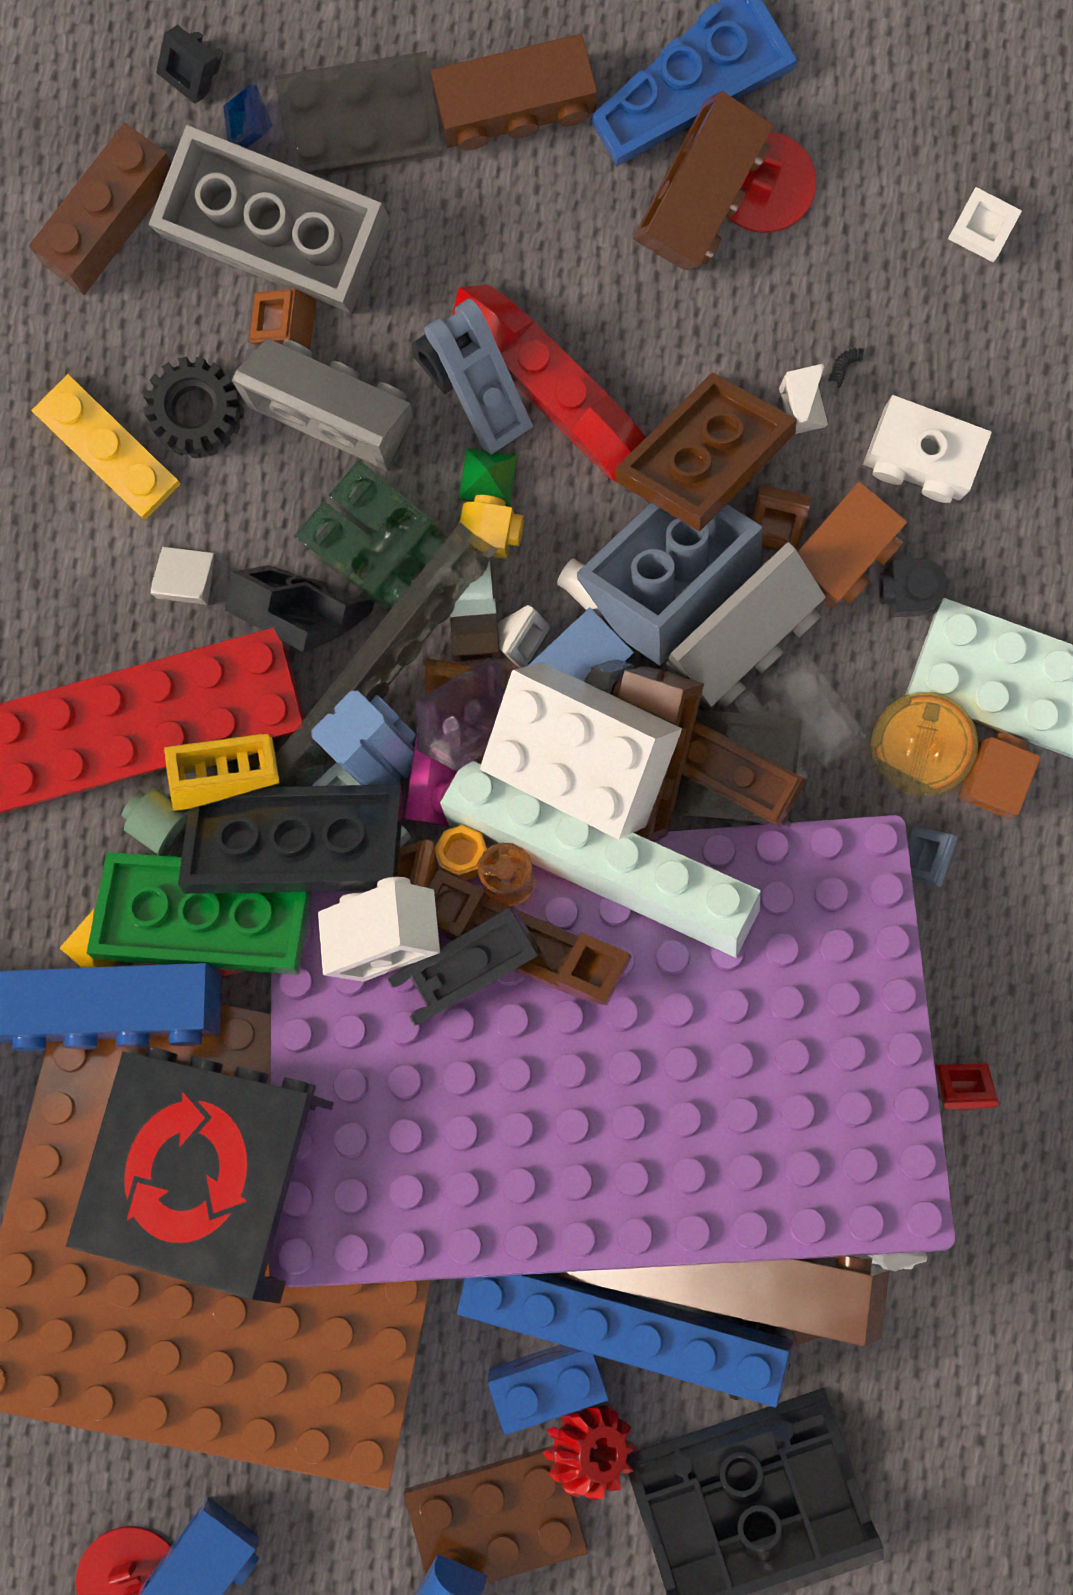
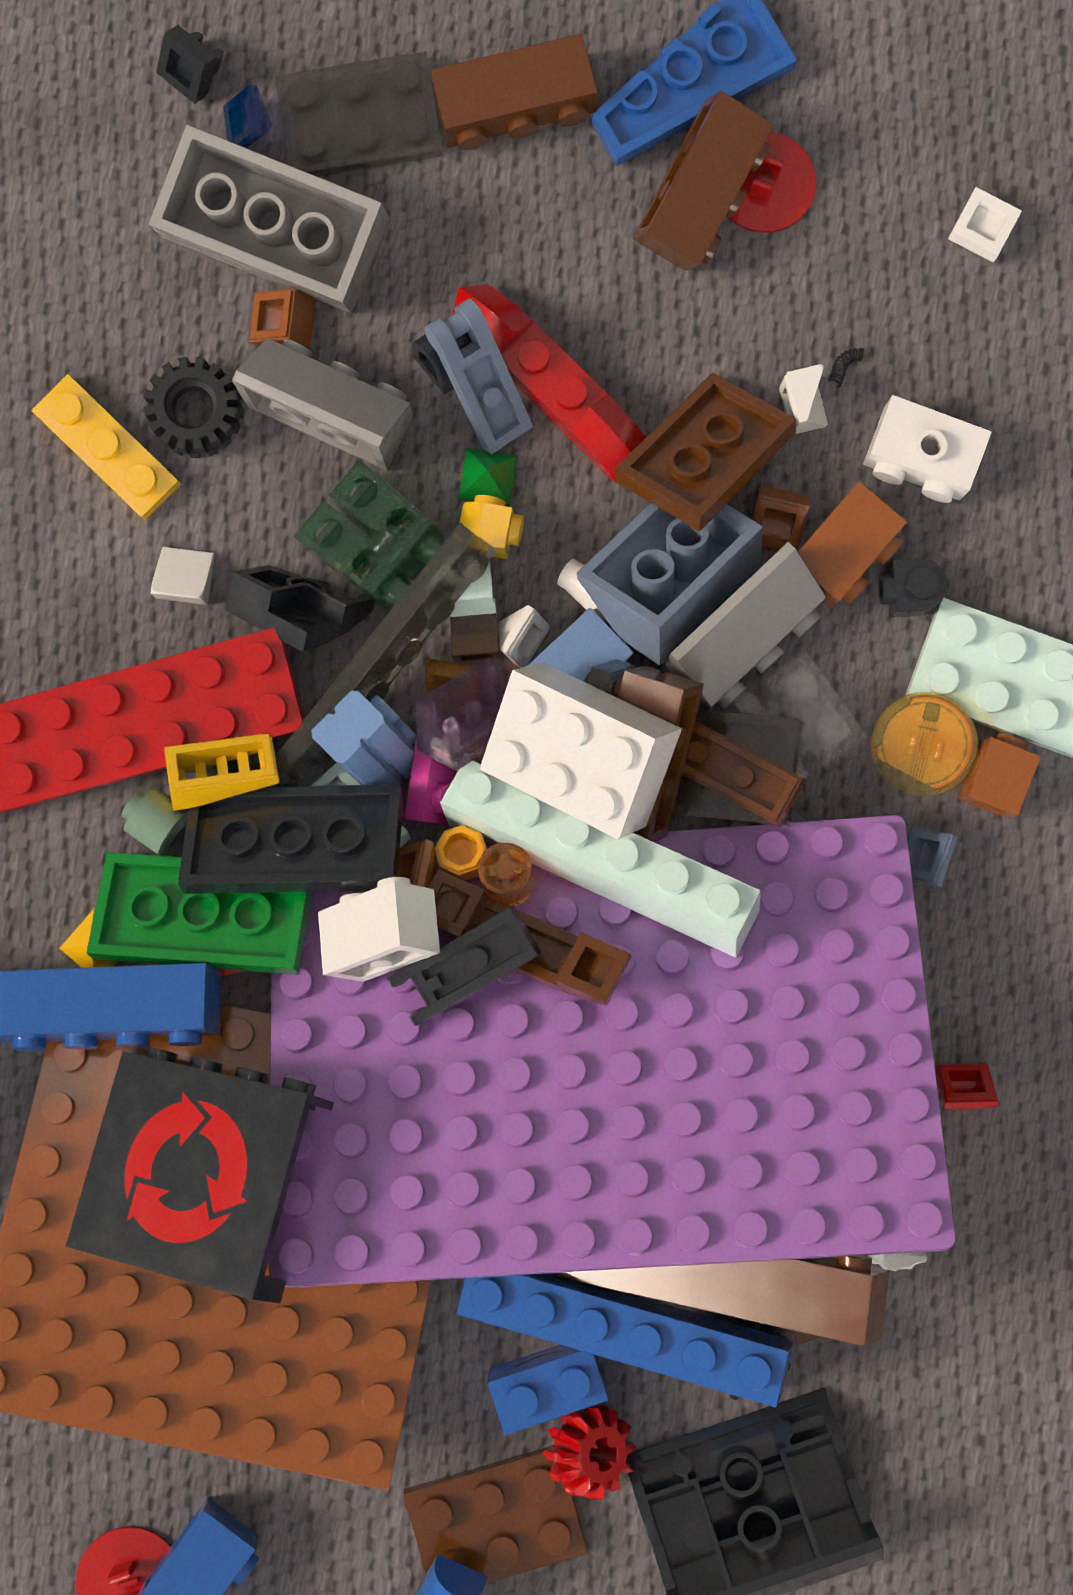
(102, 209): reddish brown brick -> none

